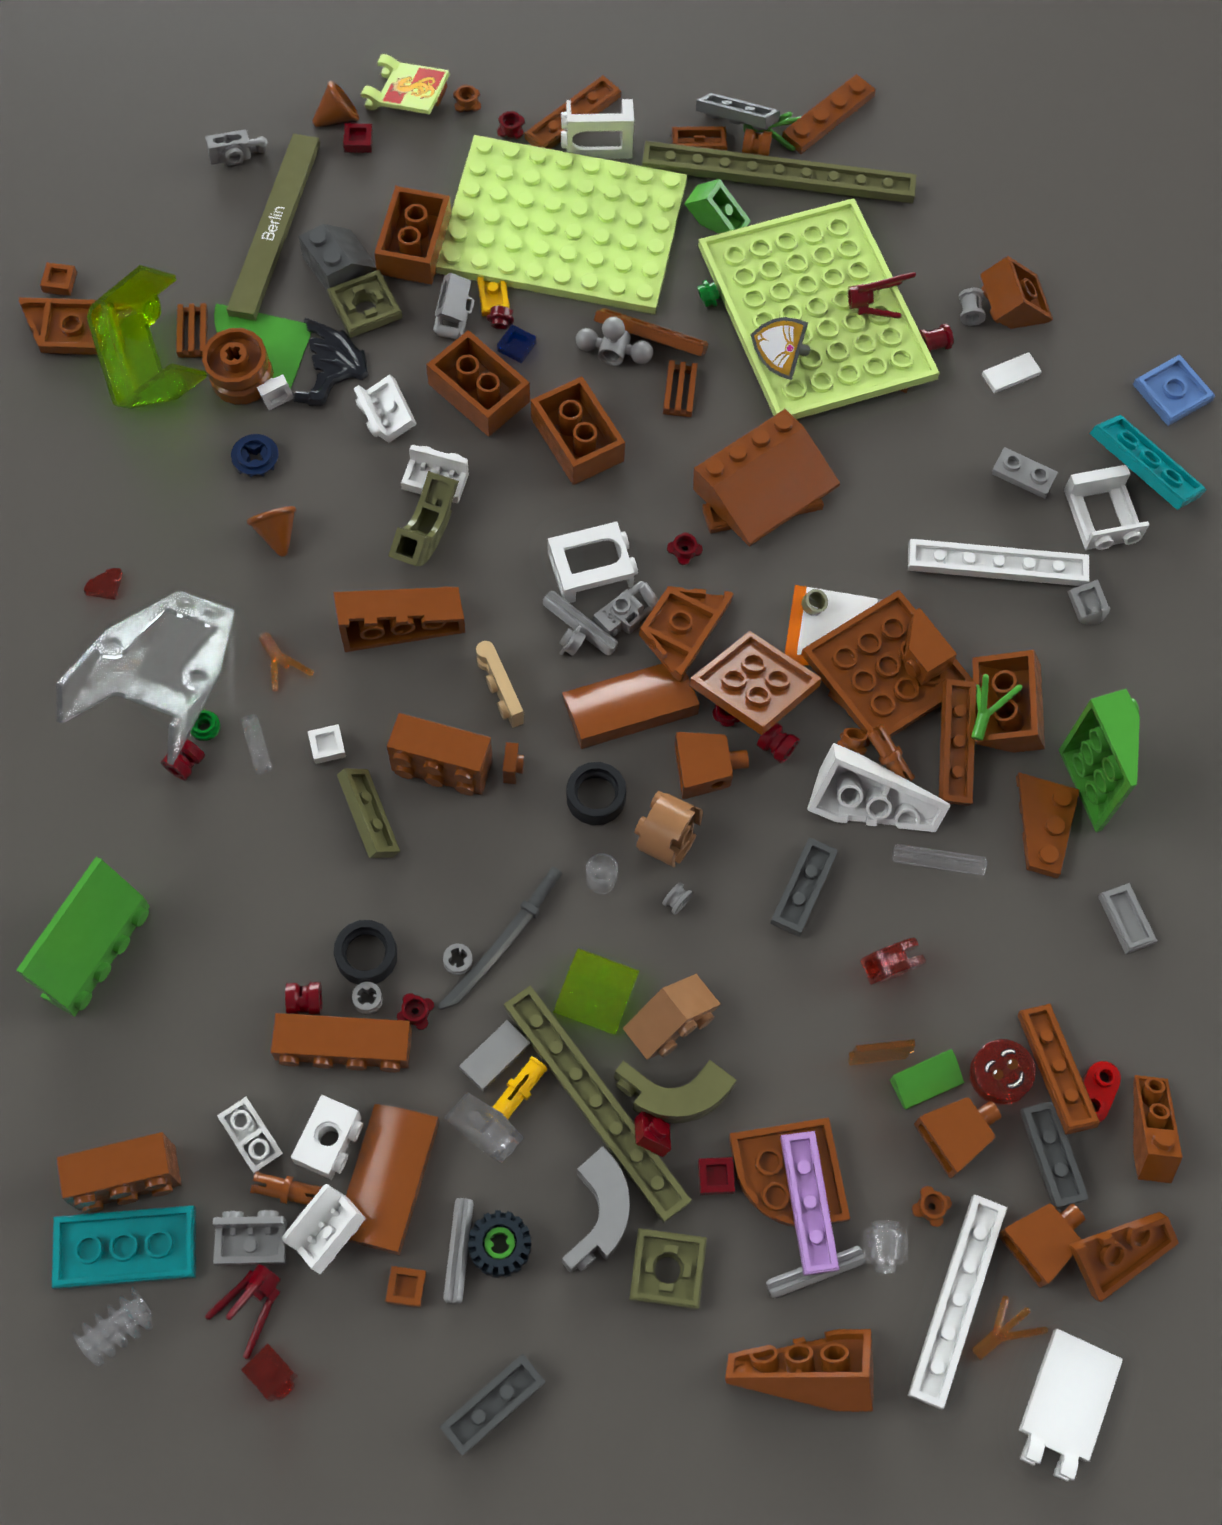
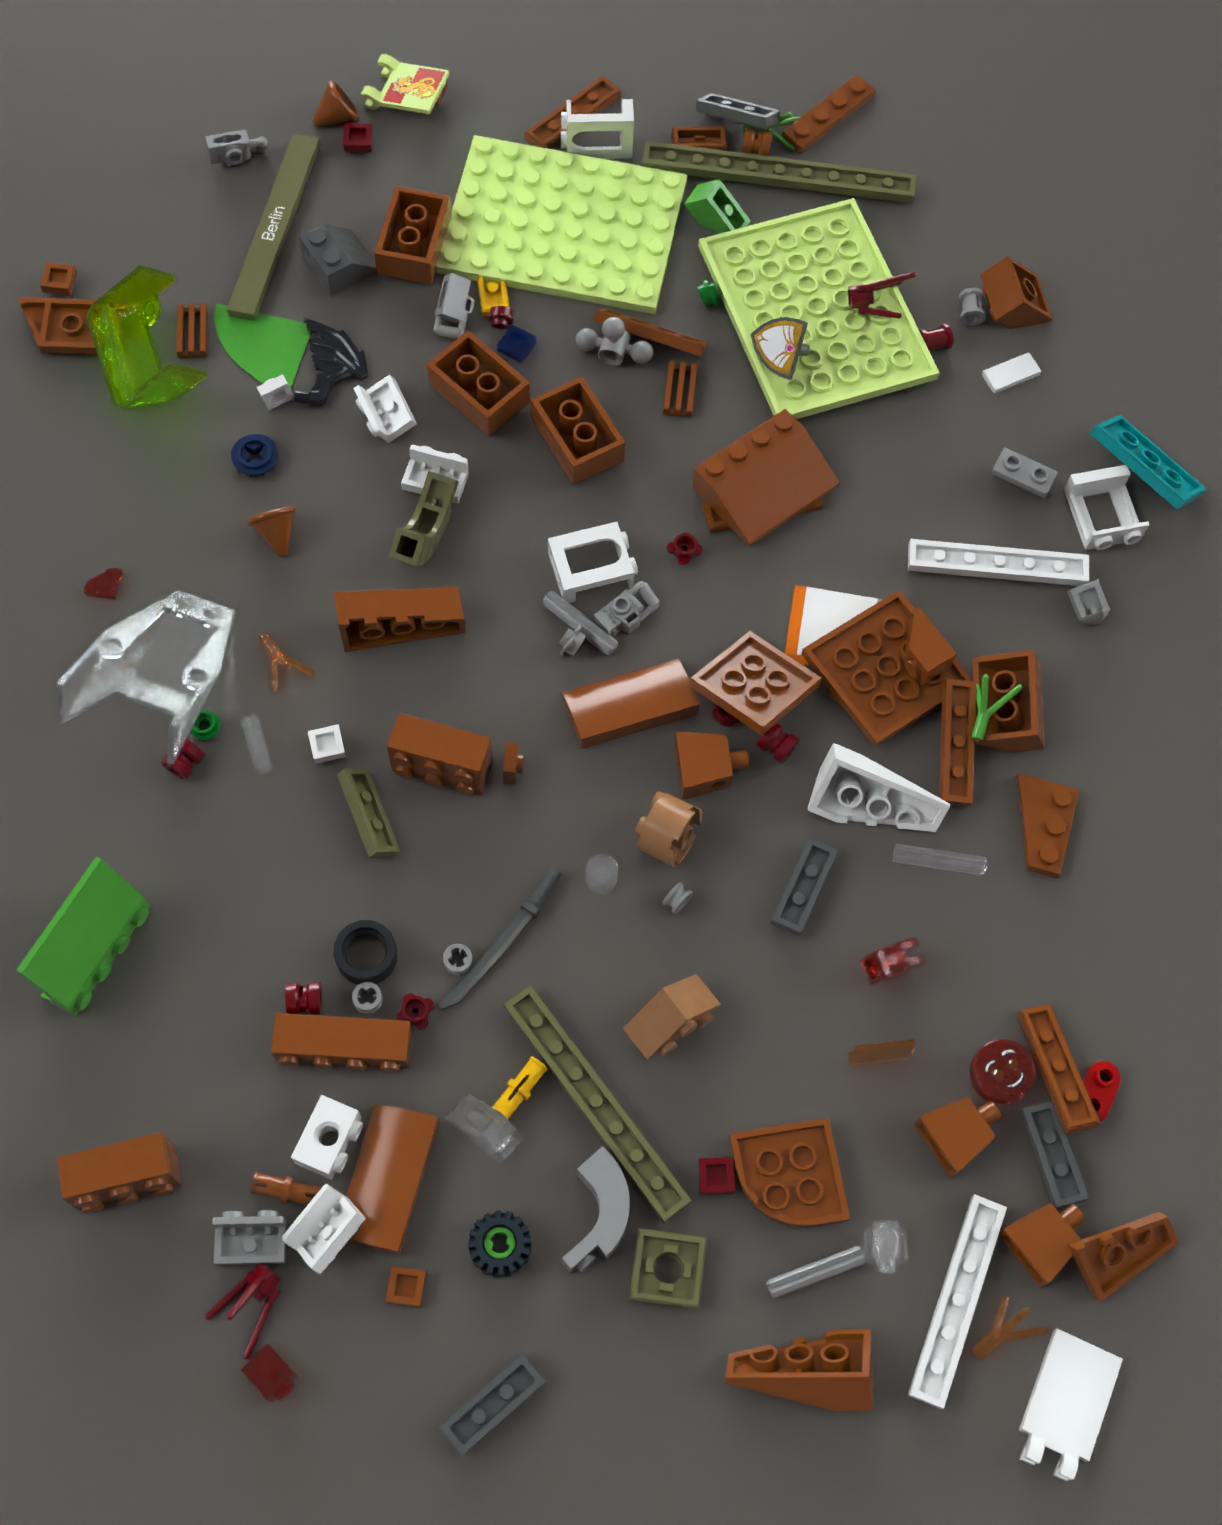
(114, 1328): clear piece -> none
(124, 1247): teal tile -> none
(237, 365): dark orange wheel -> none
(249, 1134): white slope -> none
(367, 288): olive piece -> none
(458, 1251): light grey axle -> none
(466, 98): dark orange plate -> none
(494, 1055): light grey tile -> none
(499, 682): tan plate -> none
(511, 125): dark red plate -> none
(596, 991): clear neon green slope -> none
(602, 771): black tyre -> none
(652, 1134): dark red plate -> none
(679, 1103): olive arch -> none
(682, 625): dark orange wing -> none
(809, 1203): lavender tile -> none
(814, 598): olive hinge -> none
(854, 739): dark orange plate -> none
(889, 753): dark orange pin -> none
(927, 1079): bright green slope -> none
(941, 1202): dark orange plate -> none
(1104, 754): bright green slope -> none
(1127, 918): light grey tile -> none
(1154, 1130): dark orange slope -> none
(1173, 390): medium blue tile -> none

